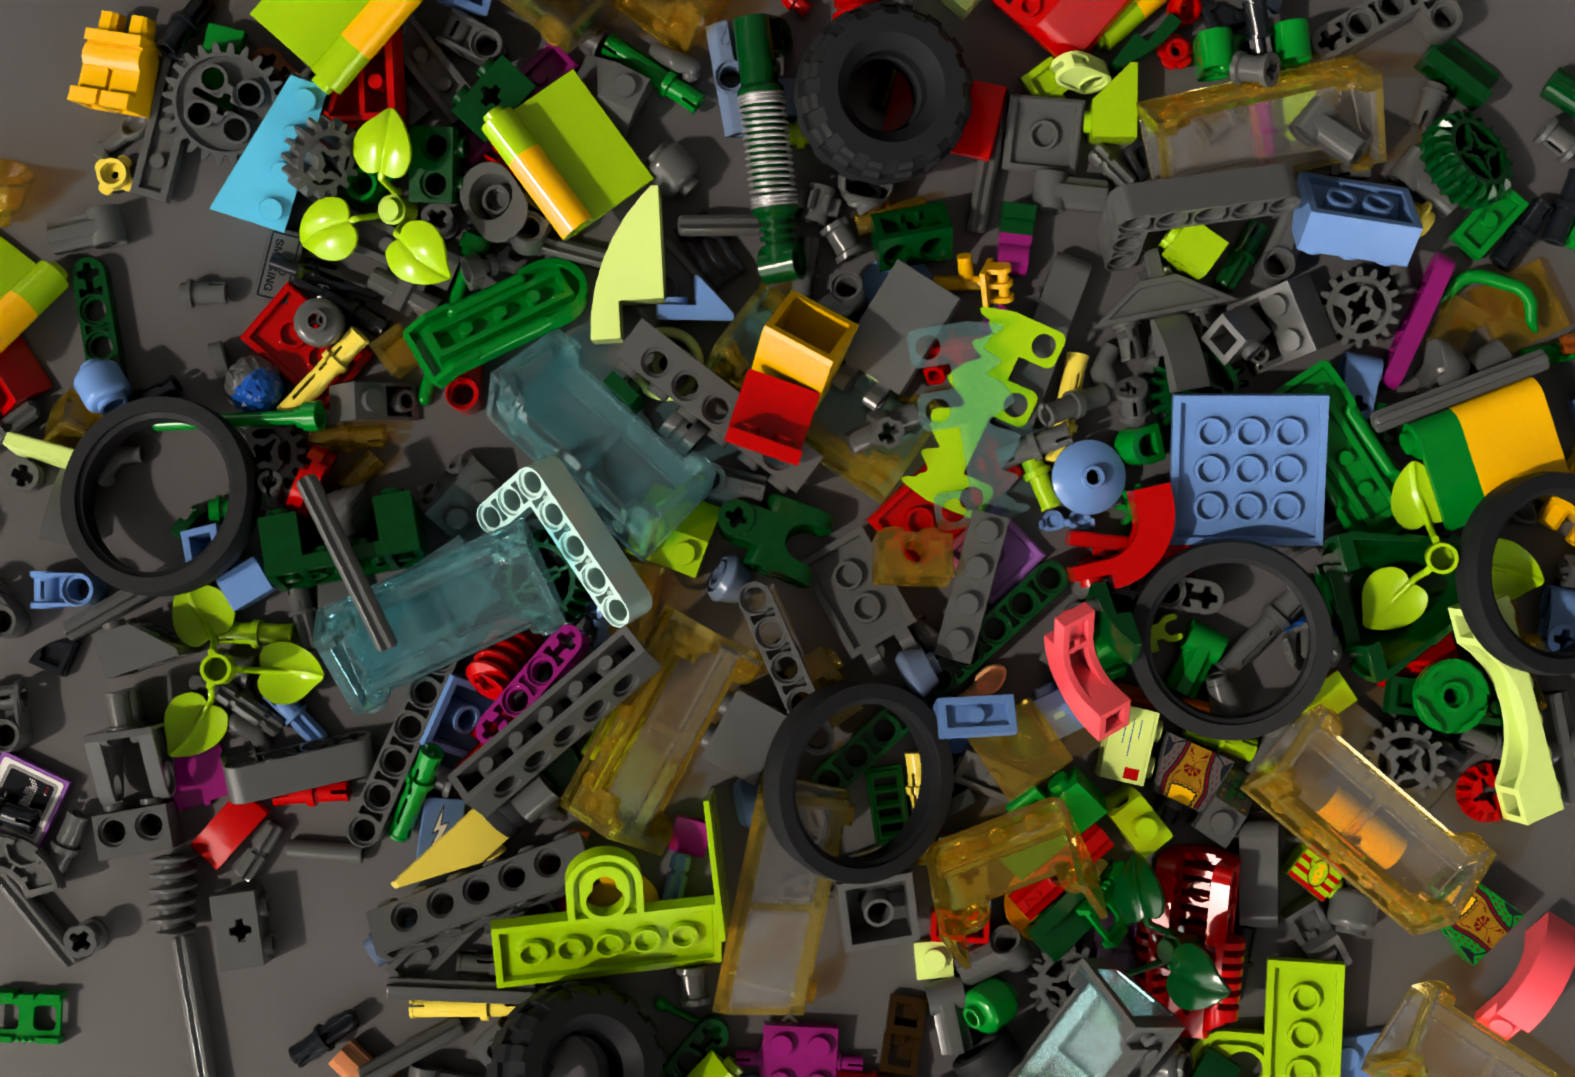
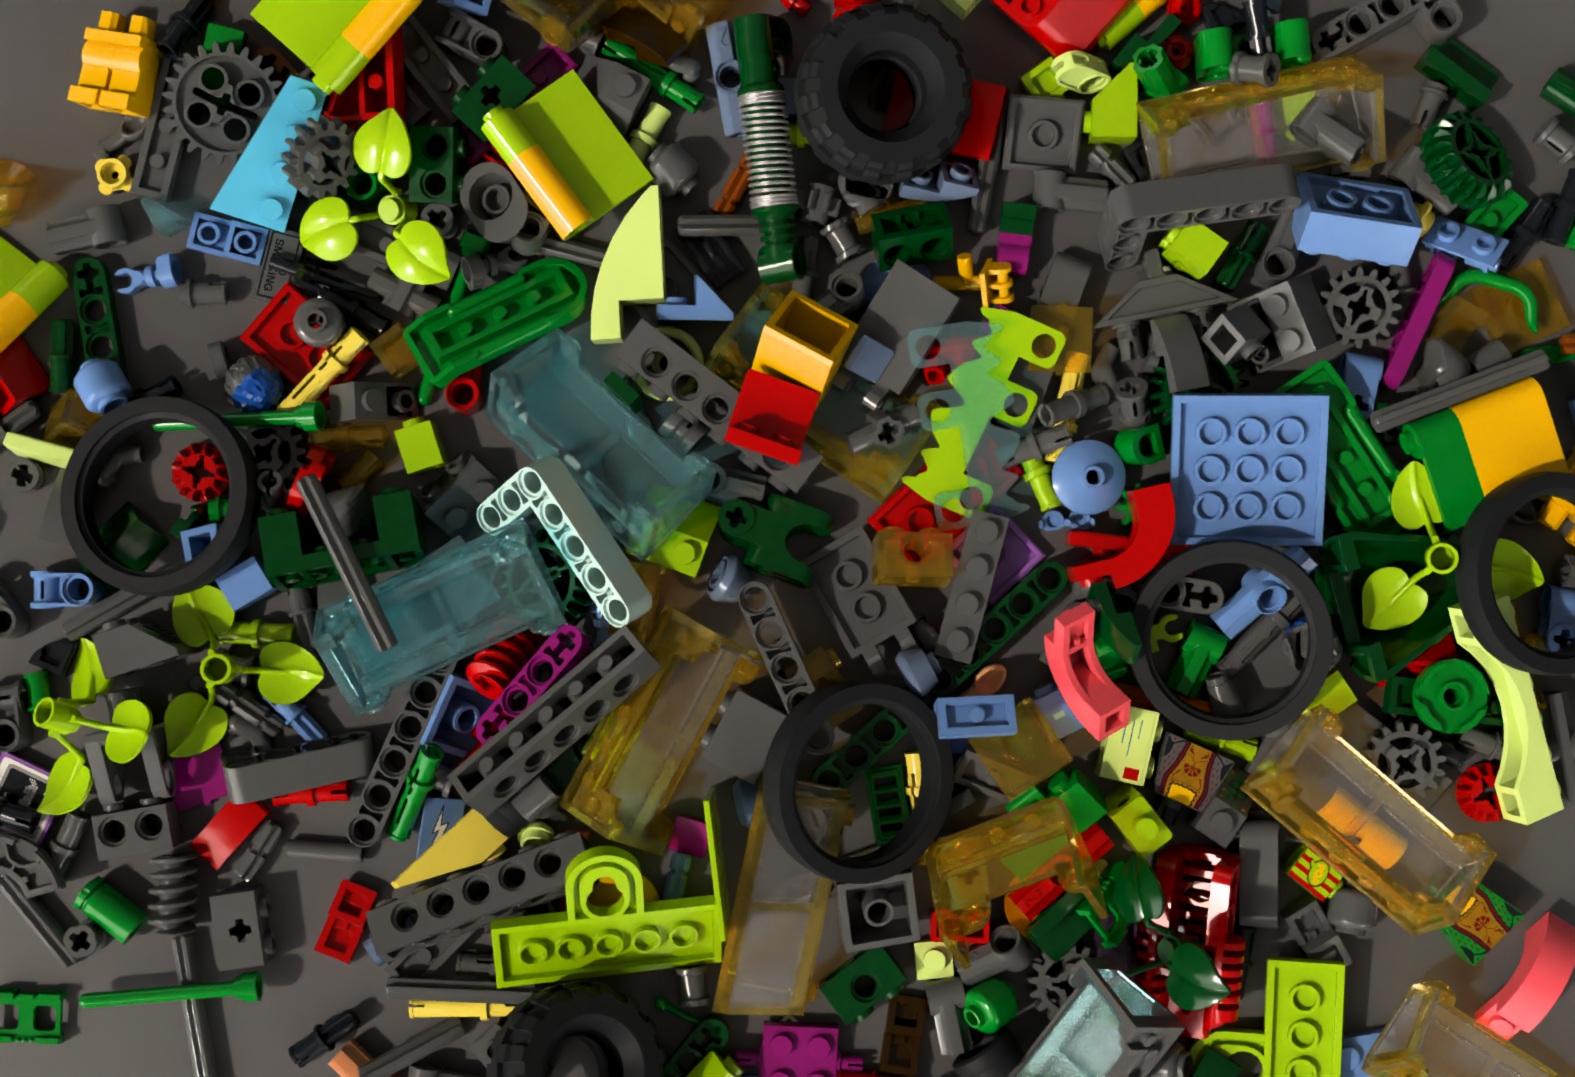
(37, 688): none -> green pin
(61, 355): none -> dark green axle
(110, 910): none -> green piece
(129, 540): none -> dark green panel
(131, 722): none -> lime plant
(163, 219): none -> clear light blue slope
(165, 273): none -> medium blue piece
(186, 482): none -> red gear
(227, 238): none -> medium blue slope
(245, 987): none -> green piece
(346, 921): none -> red slope
(421, 446): none -> lime brick
(535, 834): none -> yellowish green plate
(644, 138): none -> yellowish green pin
(651, 38): none -> dark brown slope
(734, 189): none -> dark orange axle
(858, 1005): none -> dark green brick
(869, 358): none -> sand blue slope
(948, 183): none -> sand blue slope
(1077, 328): none -> clear yellow piece
(1157, 73): none -> green piece
(1258, 595): none -> medium blue piece
(1463, 241): none -> medium blue hinge

